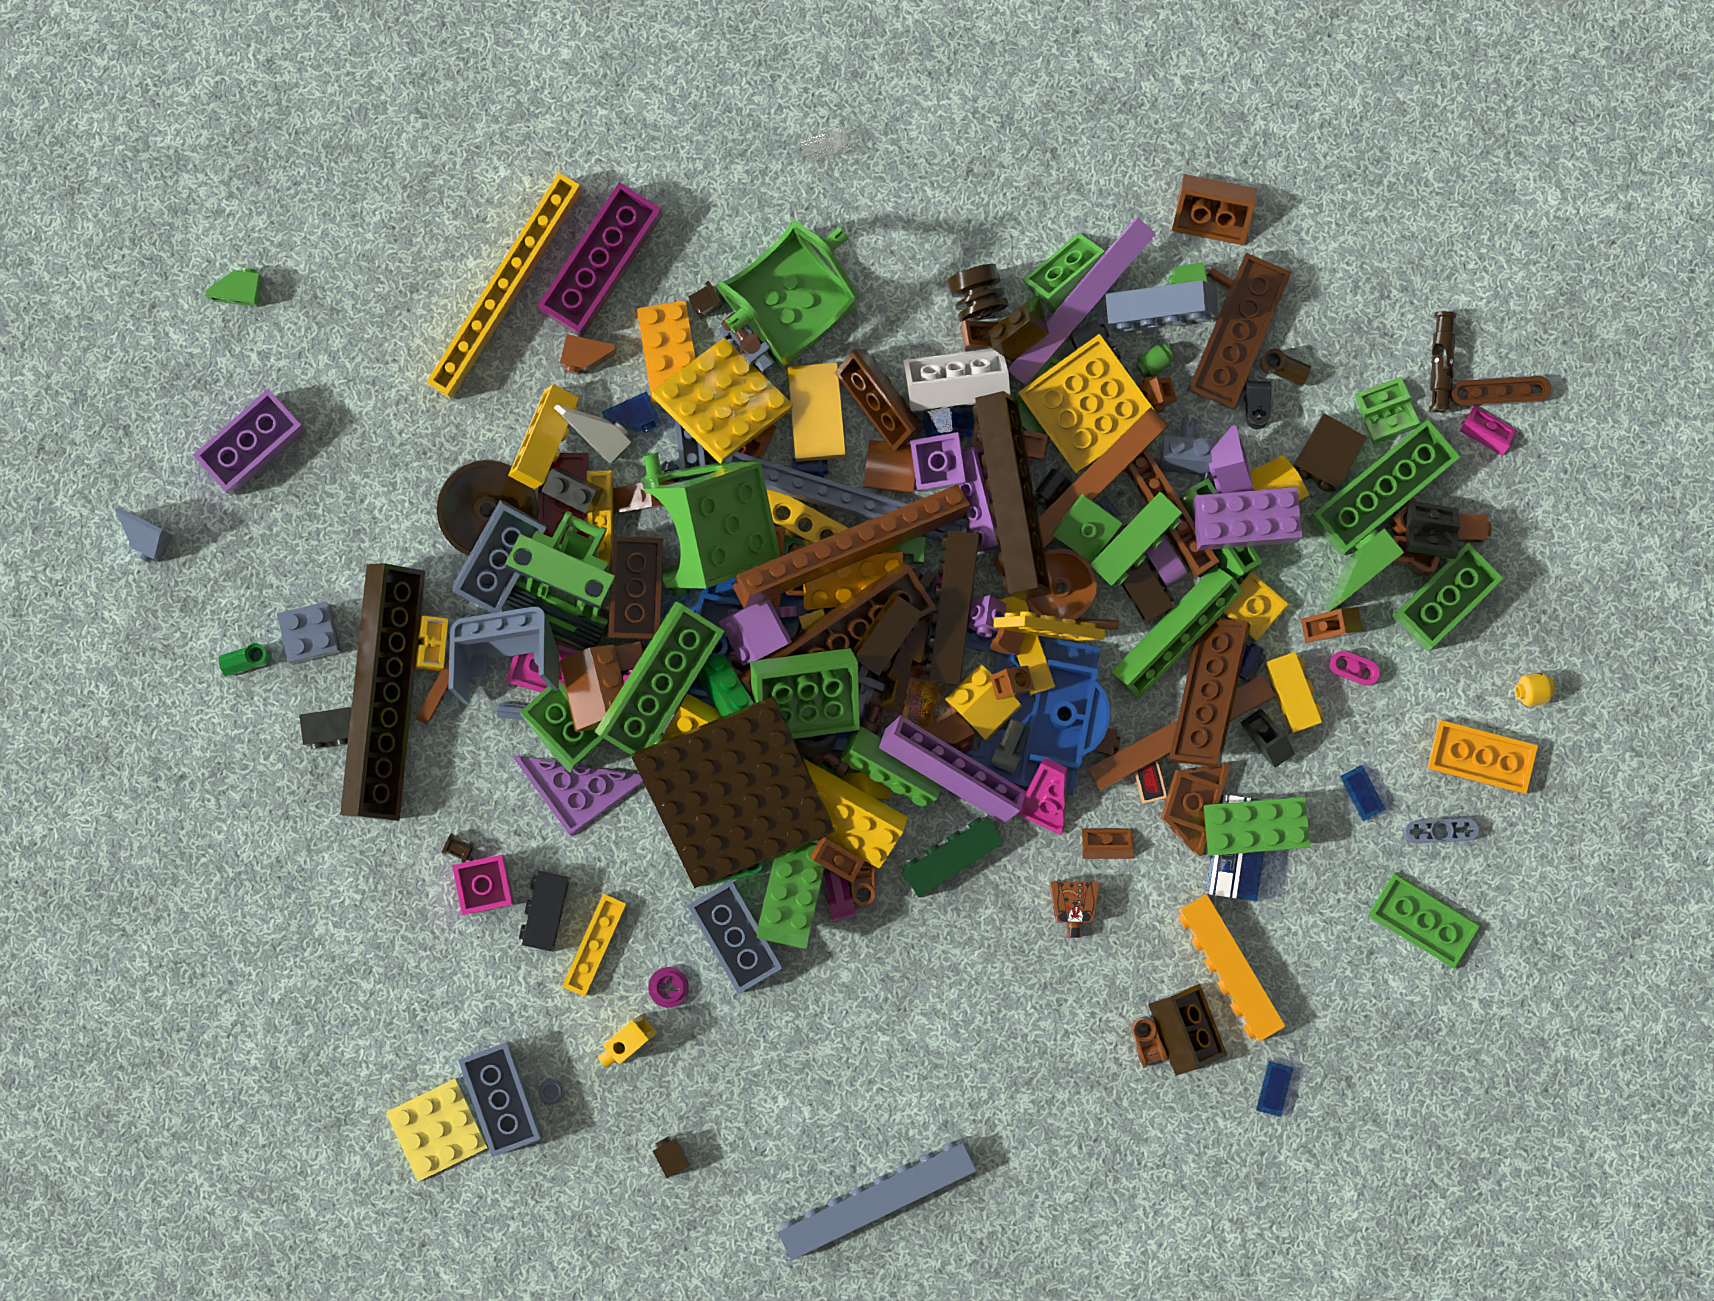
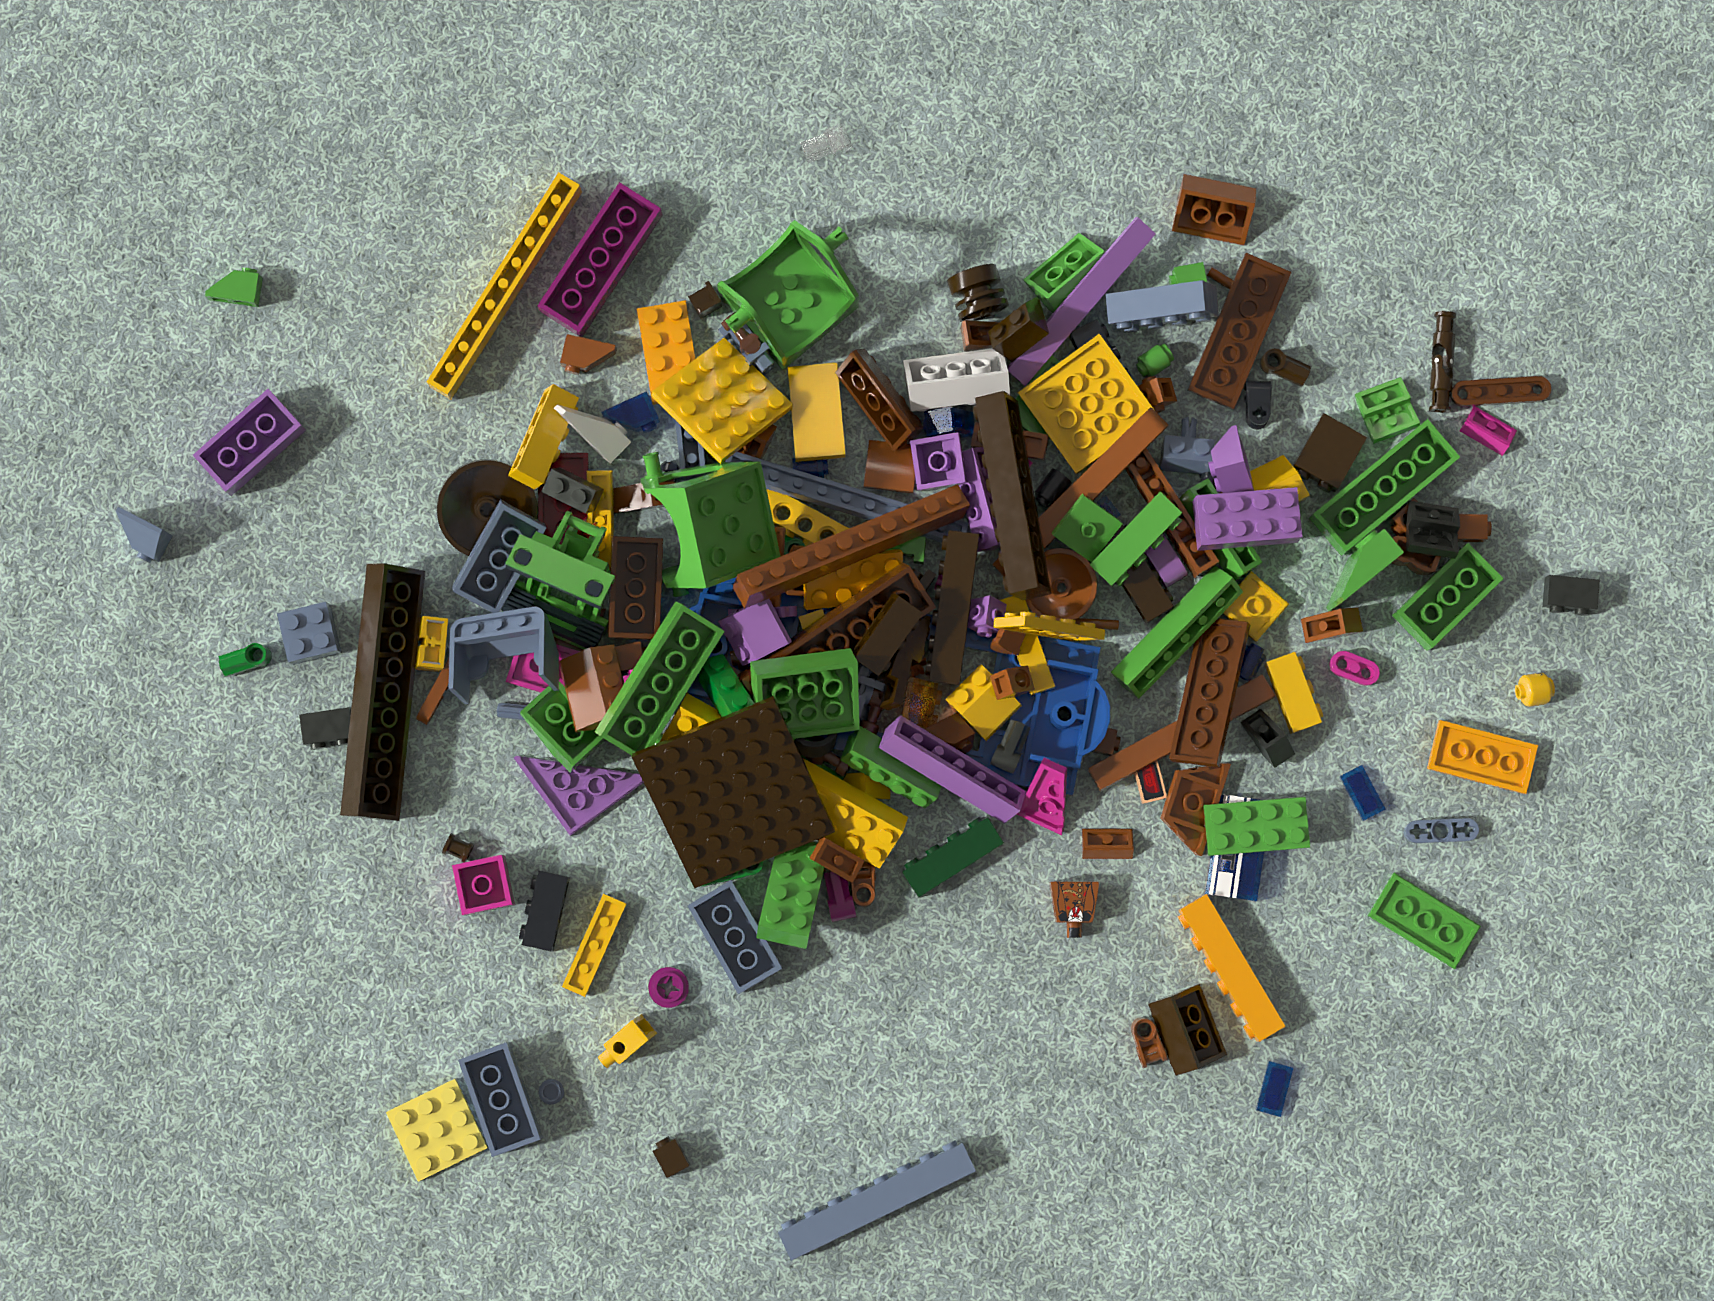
(1571, 594): none -> pearl dark grey brick

